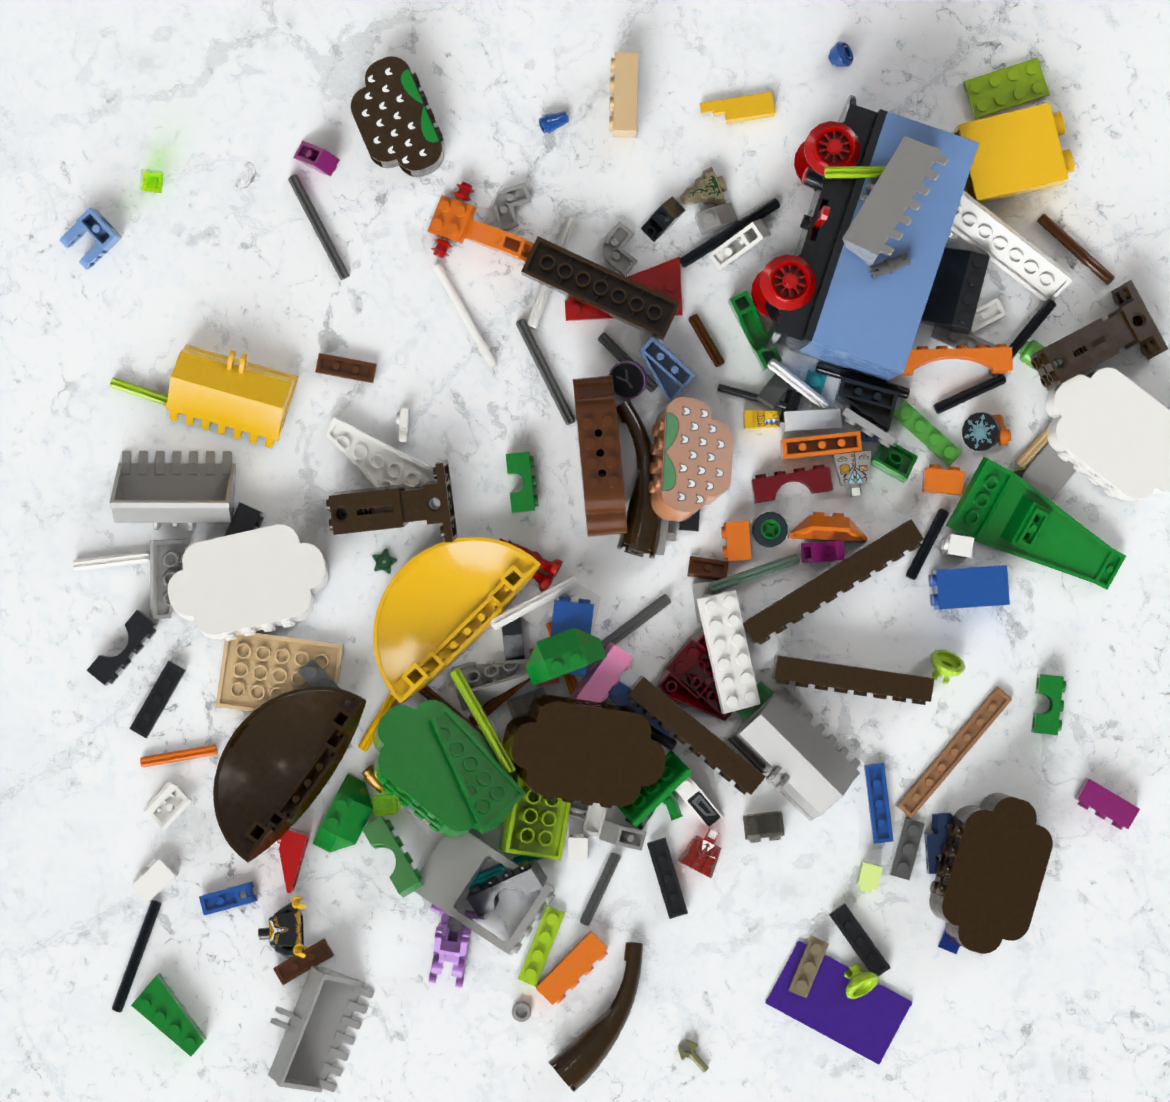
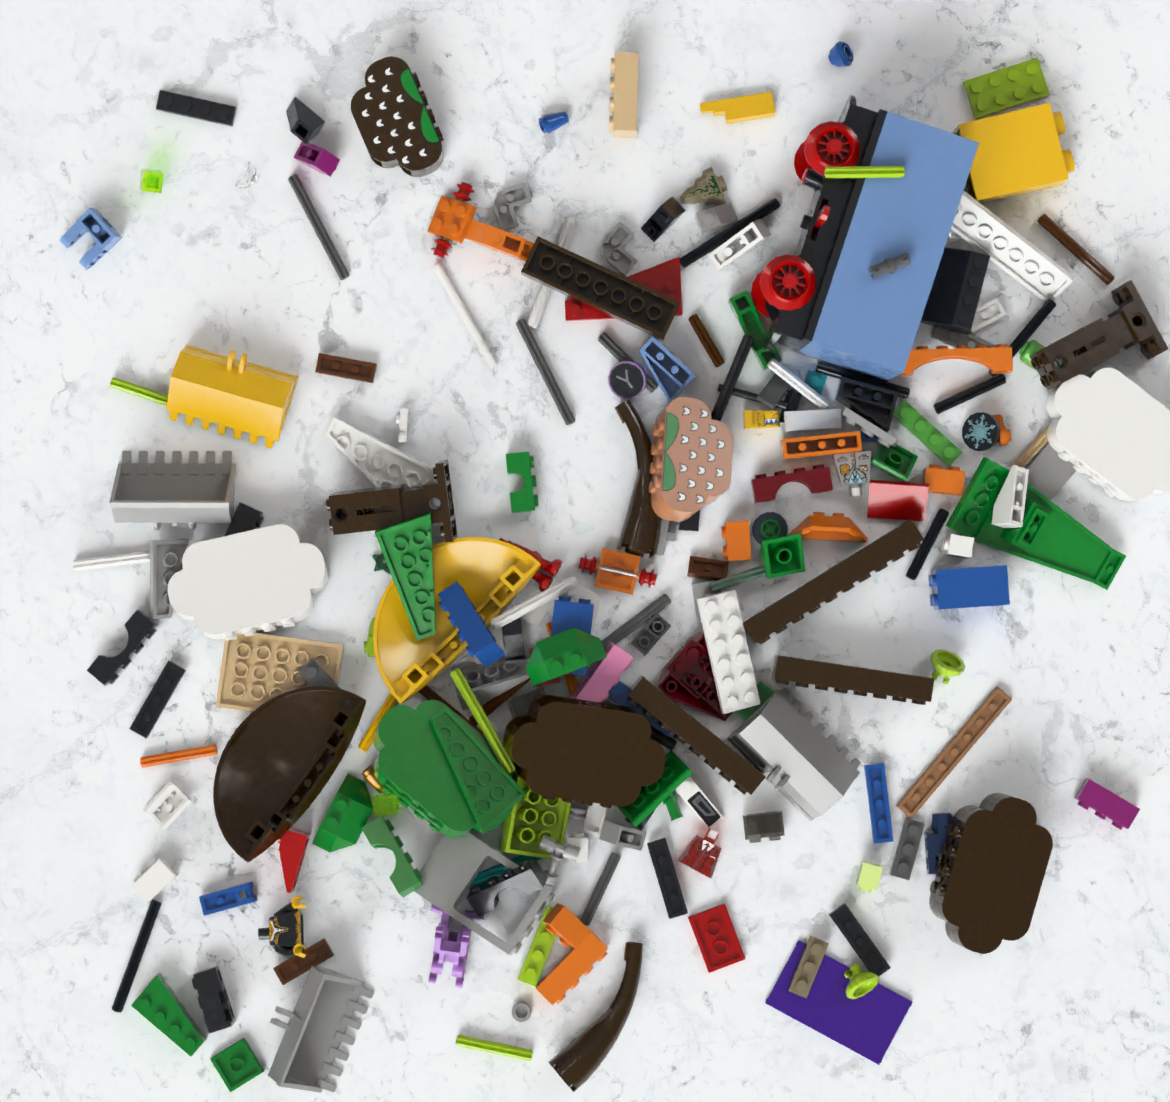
(196, 108): none -> black plate
(213, 999): none -> black wedge
(237, 1064): none -> green tile
(303, 121): none -> black slope
(368, 645): none -> lime plate
(410, 561): none -> green wing
(470, 624): none -> blue wedge
(494, 1047): none -> lime axle
(558, 853): none -> light grey bar
(566, 926): none -> orange brick
(602, 495): reddish brown brick -> none
(617, 571): none -> orange plate
(650, 634): none -> dark grey slope
(693, 1055): olive bar -> none
(716, 937): none -> red tile
(732, 377): none -> black axle
(782, 555): none -> green slope
(822, 551): magenta brick -> none
(891, 198): light grey piece -> none
(897, 500): none -> tile
(946, 944): clear blue tile -> none
(1010, 503): none -> white slope
(1052, 688): green arch -> none

